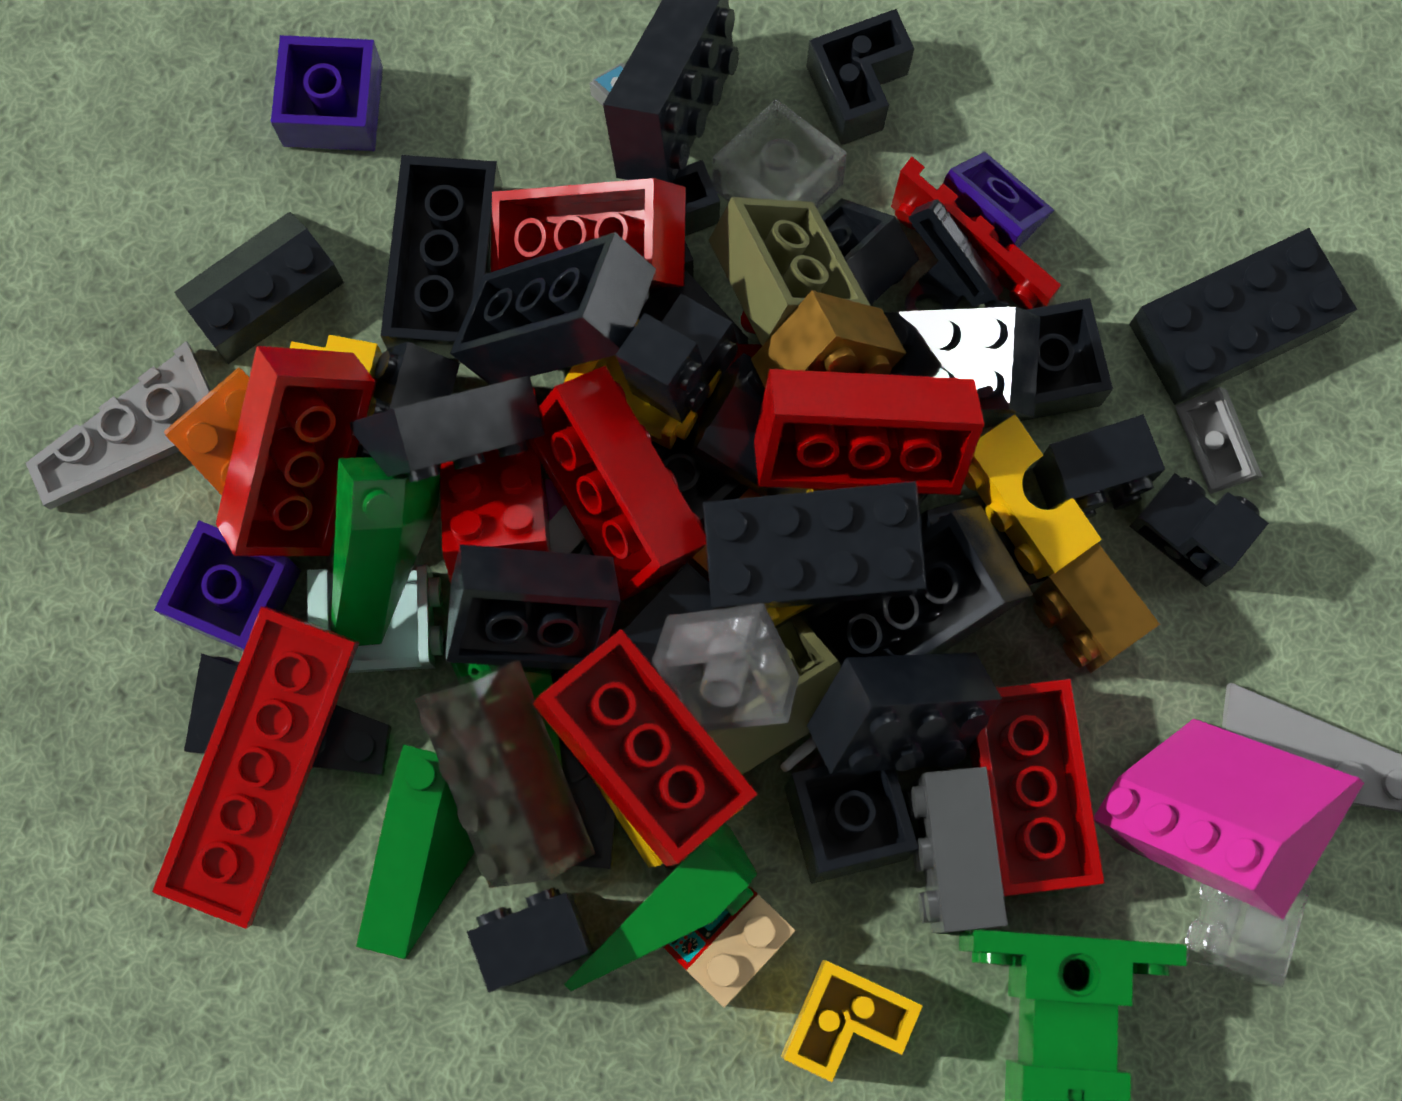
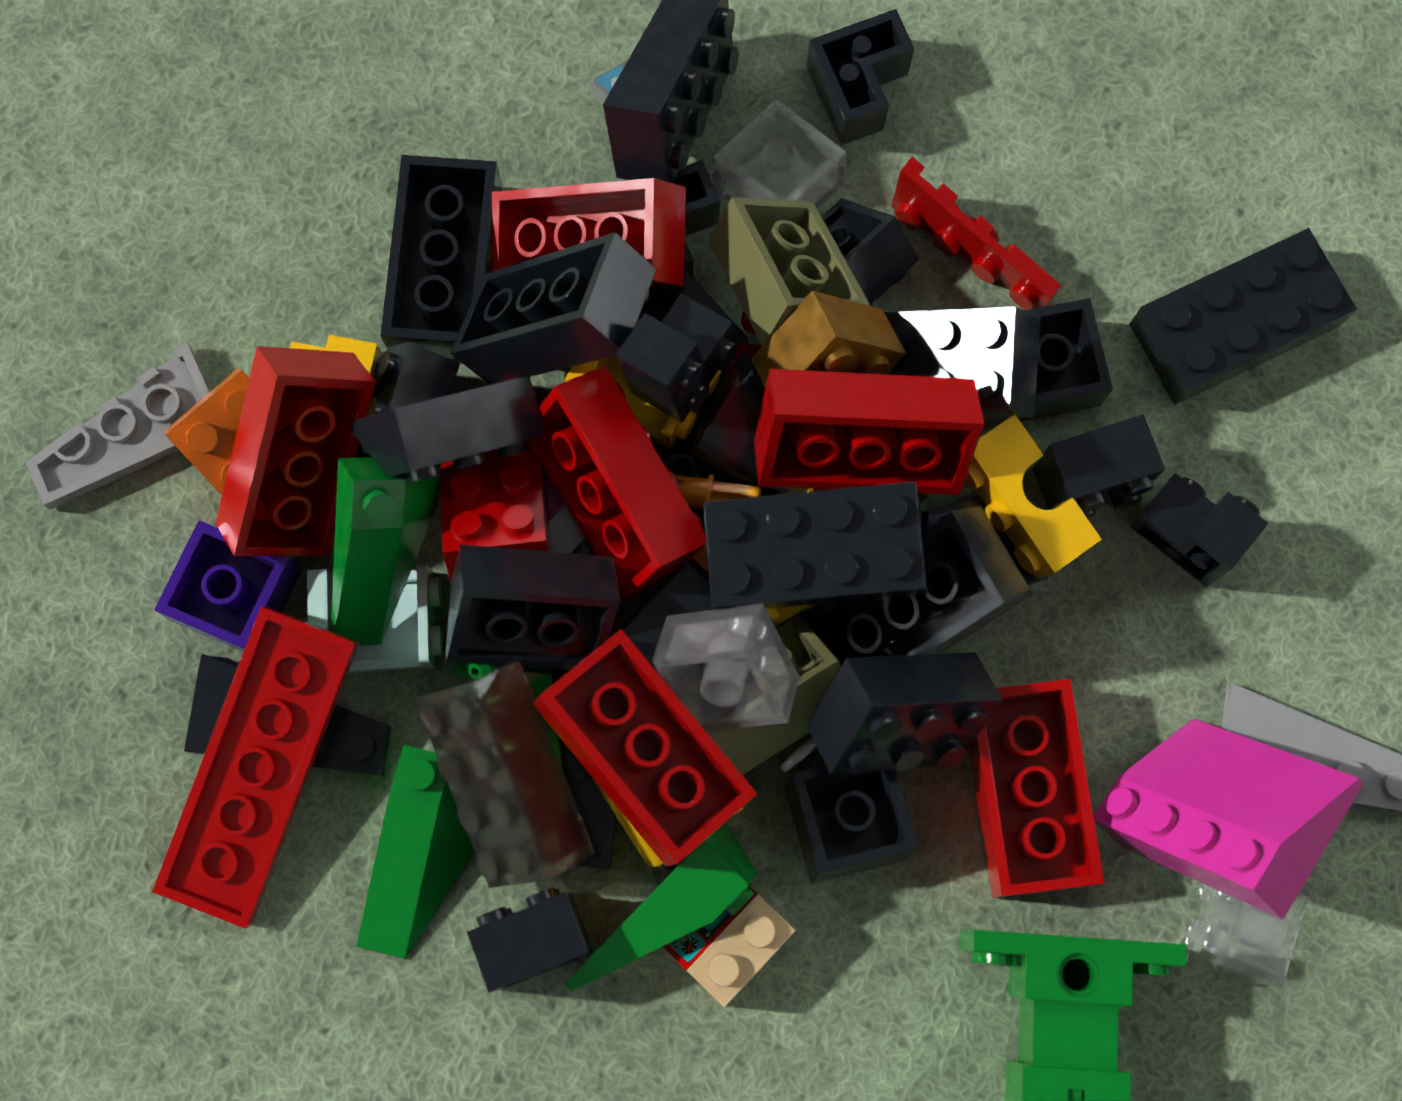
(259, 287): black slope -> none
(327, 93): dark purple brick -> none
(699, 490): none -> light orange axle
(845, 1005): yellow brick -> none
(957, 851): dark grey brick -> none
(959, 266): black piece -> none
(998, 197): dark purple slope -> none
(1093, 609): pearl gold brick -> none
(1218, 440): light grey slope -> none

